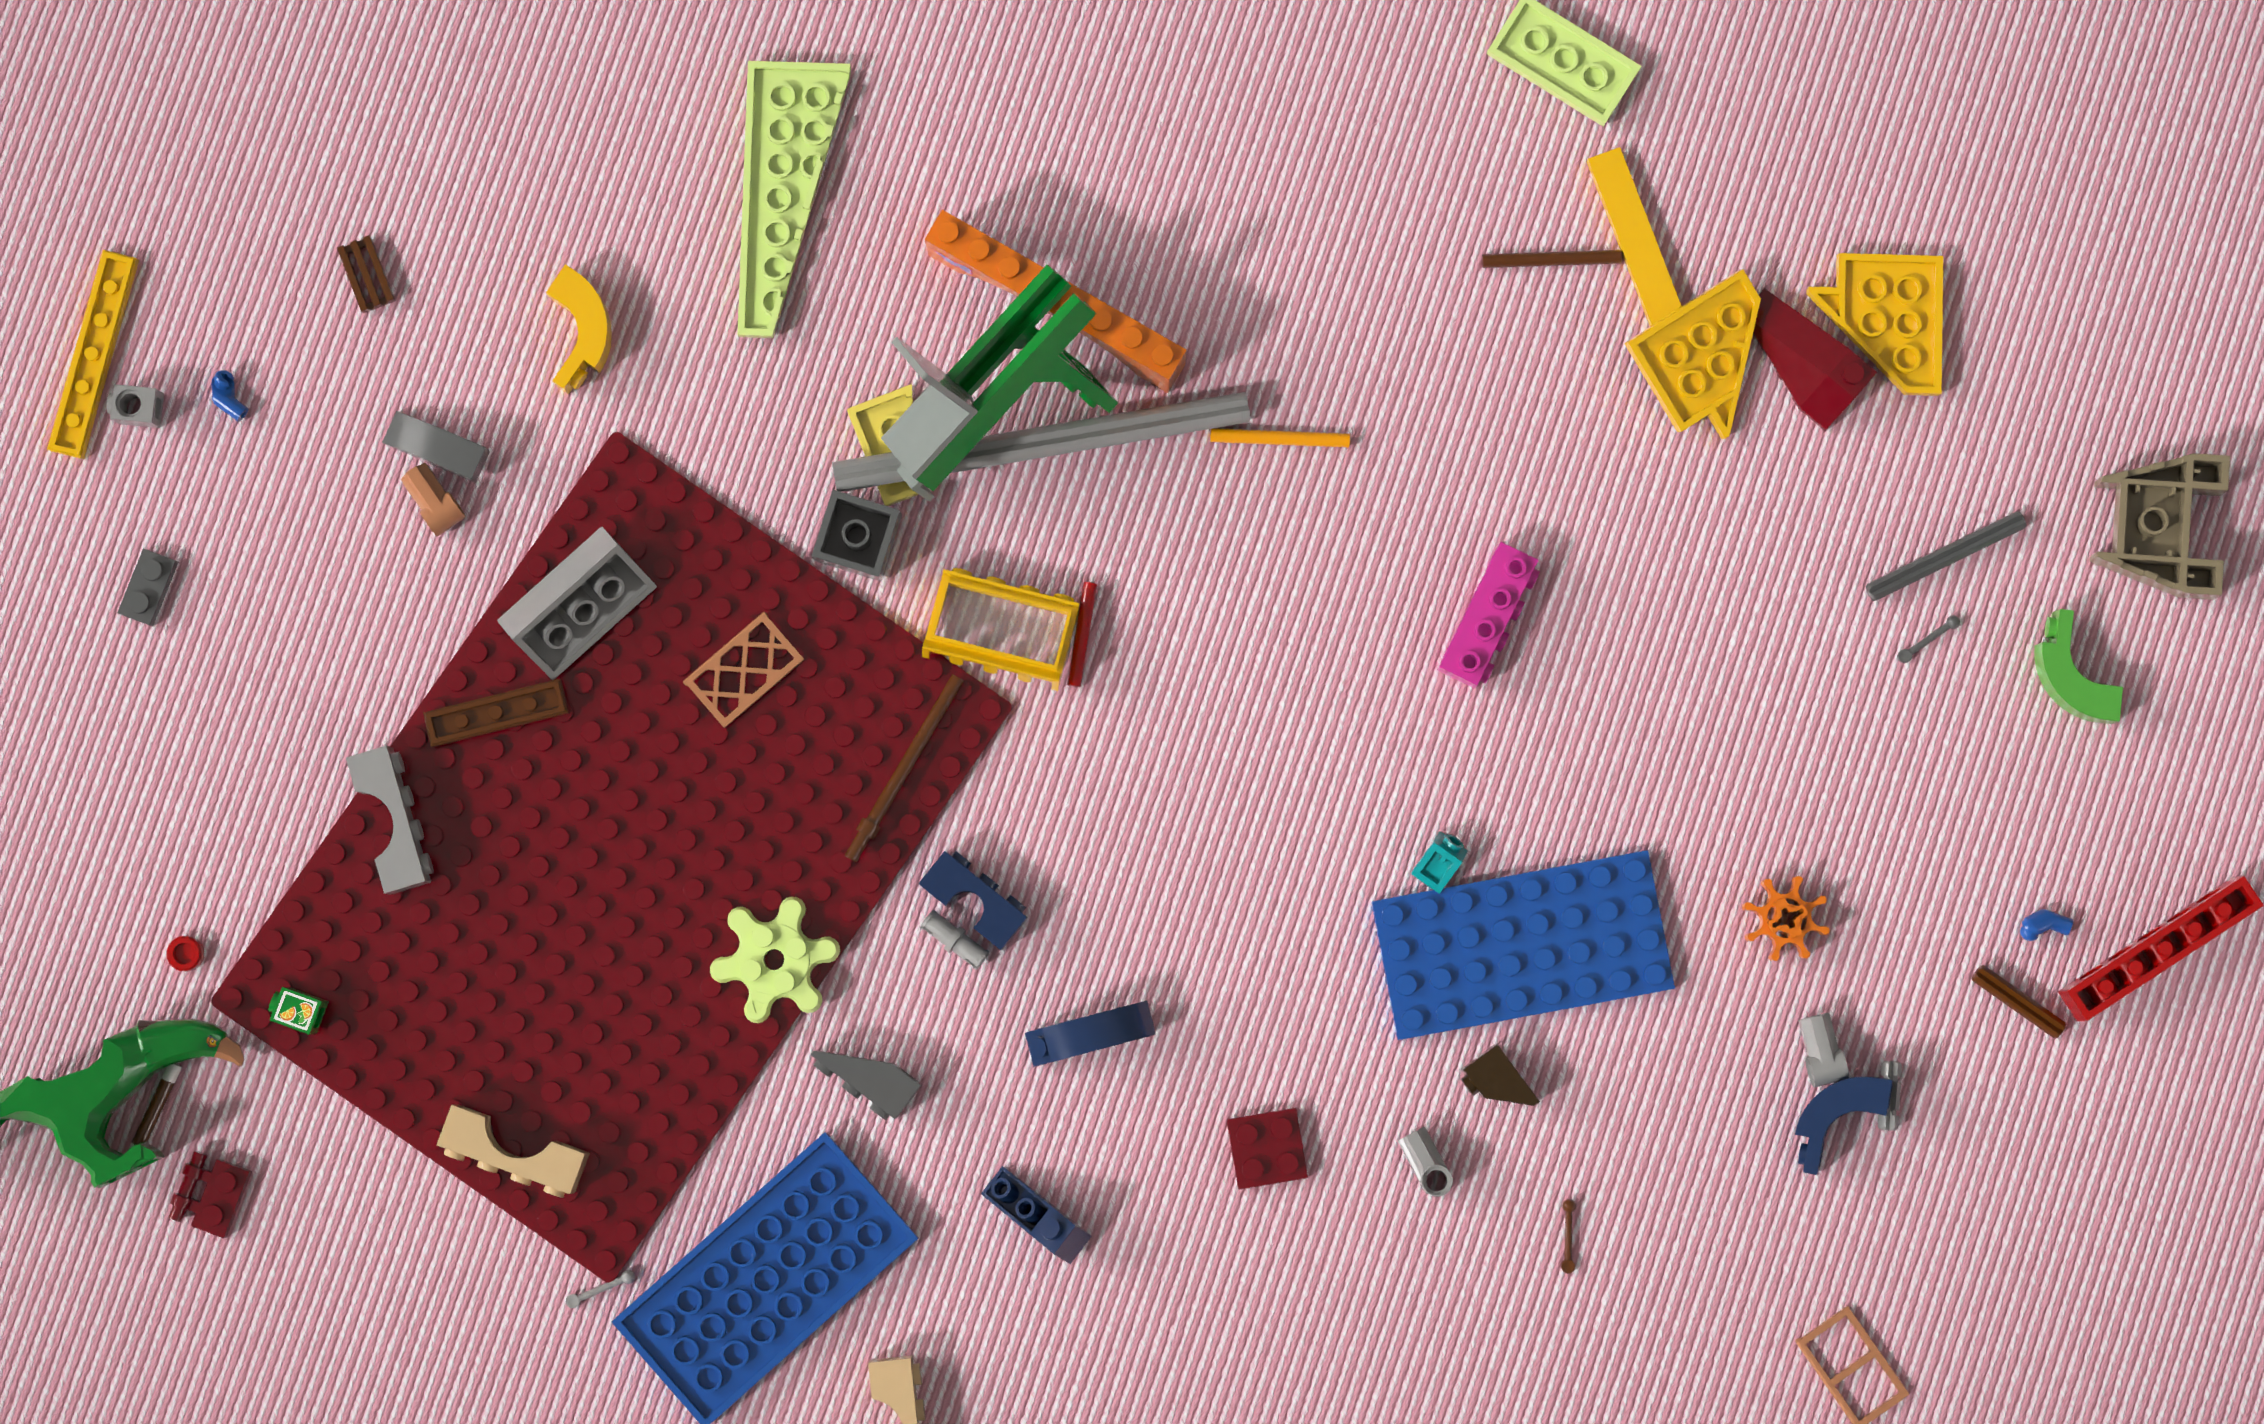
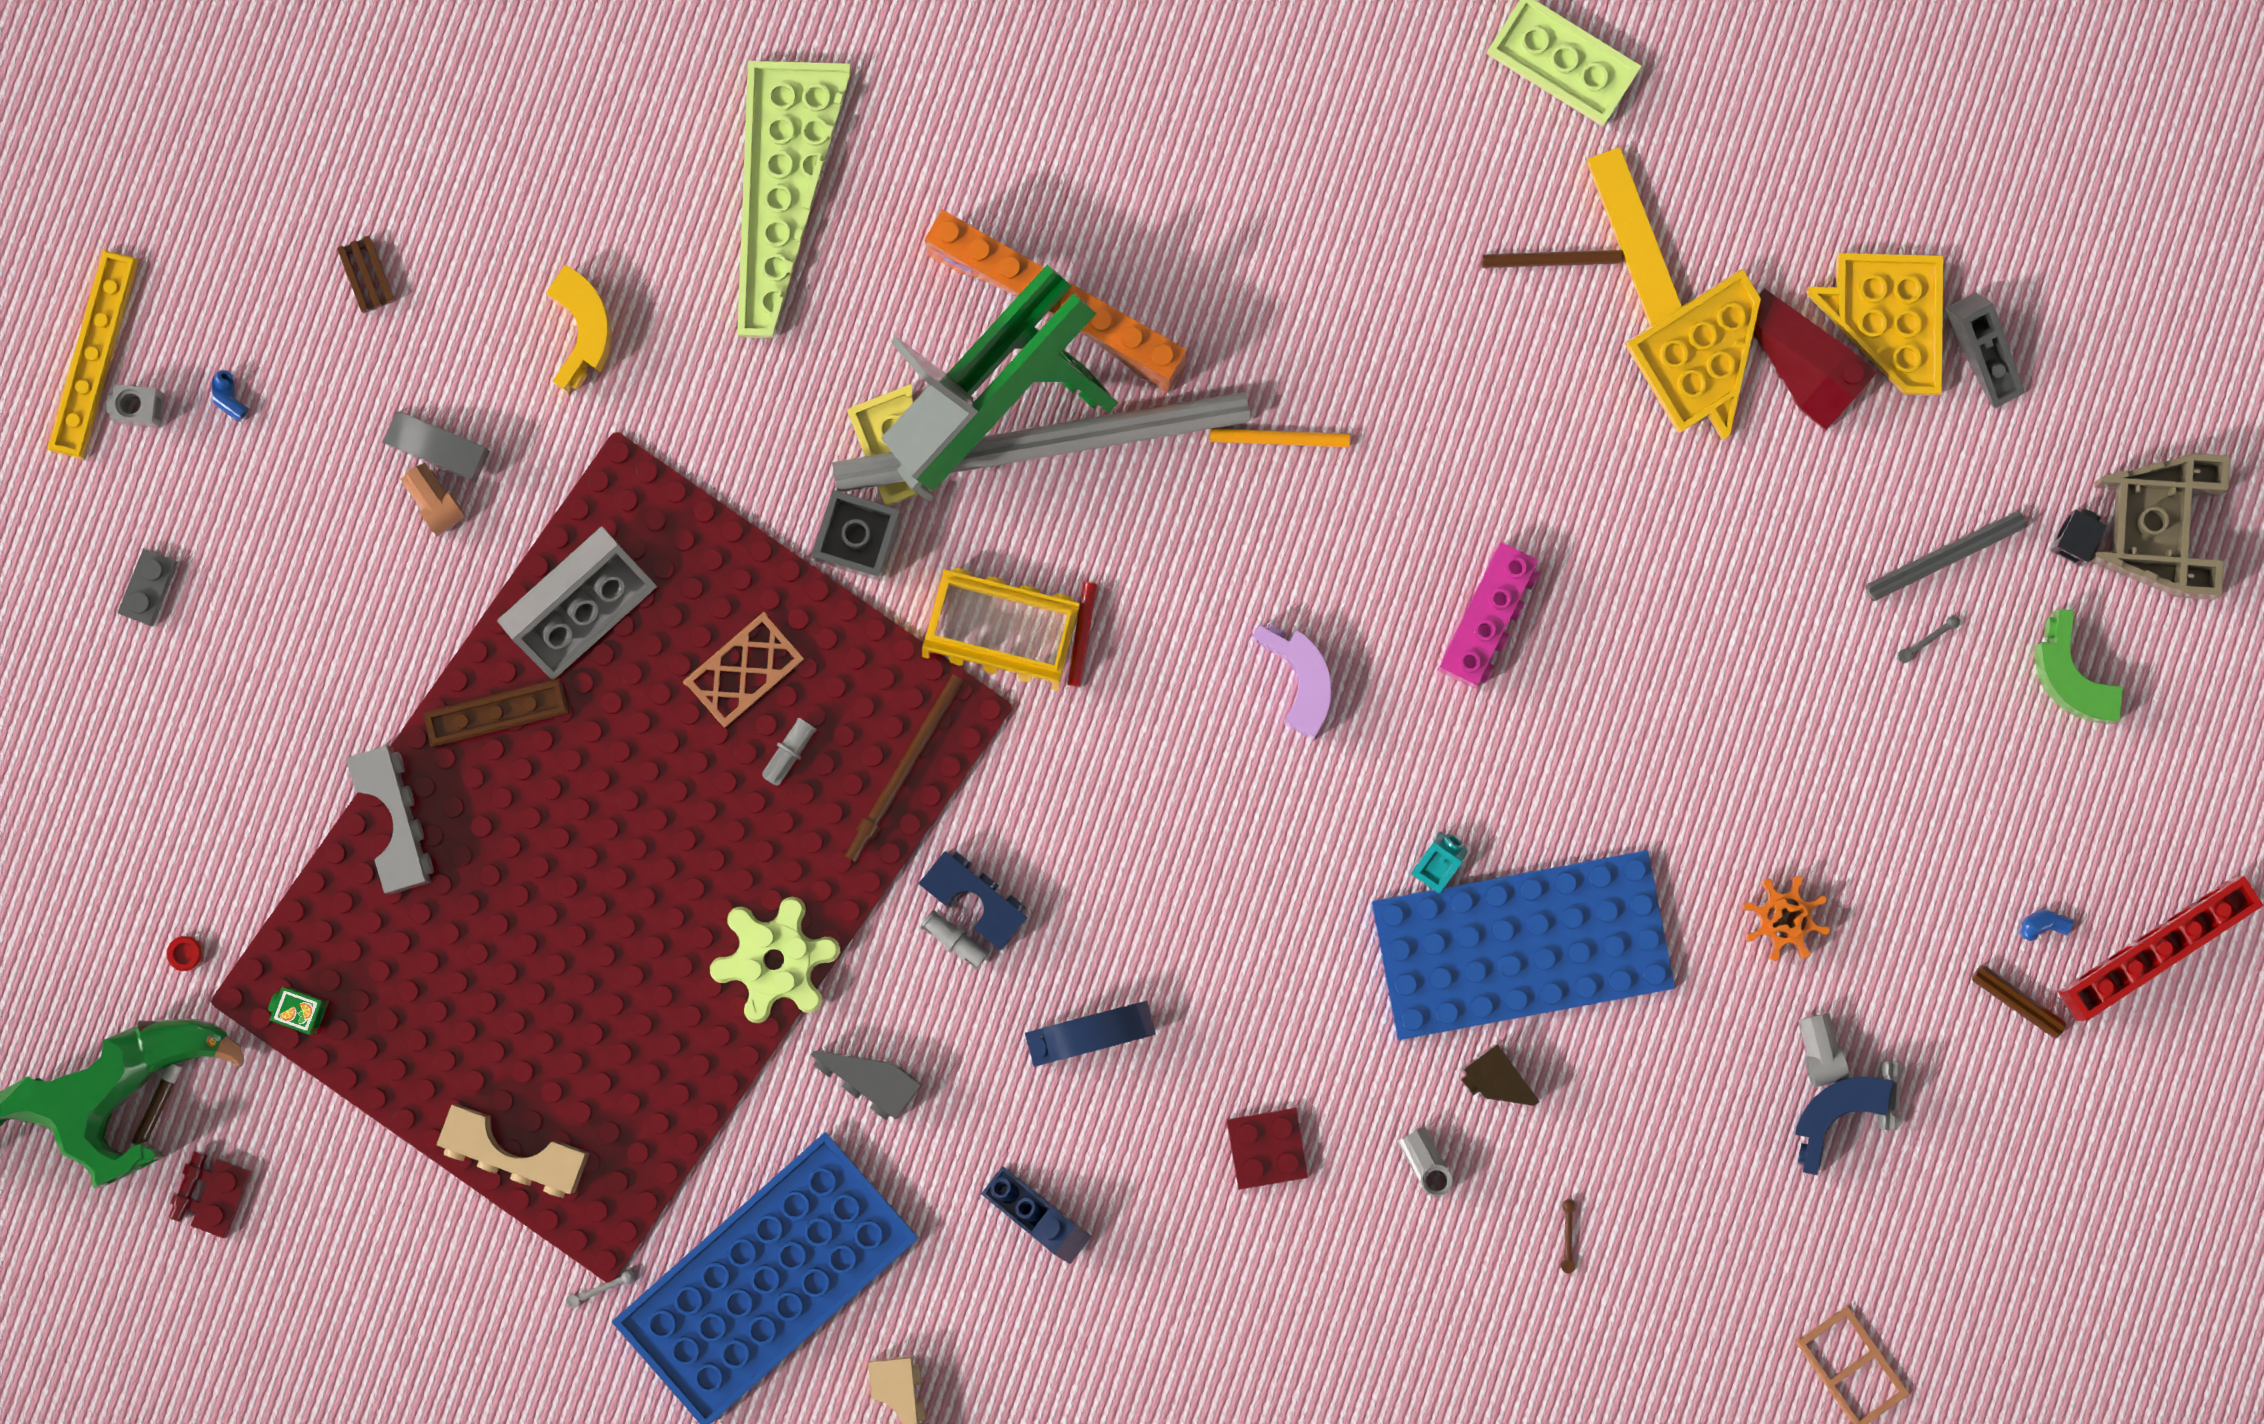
(788, 752): none -> light grey axle
(1311, 673): none -> lavender arch
(1985, 348): none -> dark grey slope
(2079, 536): none -> black brick

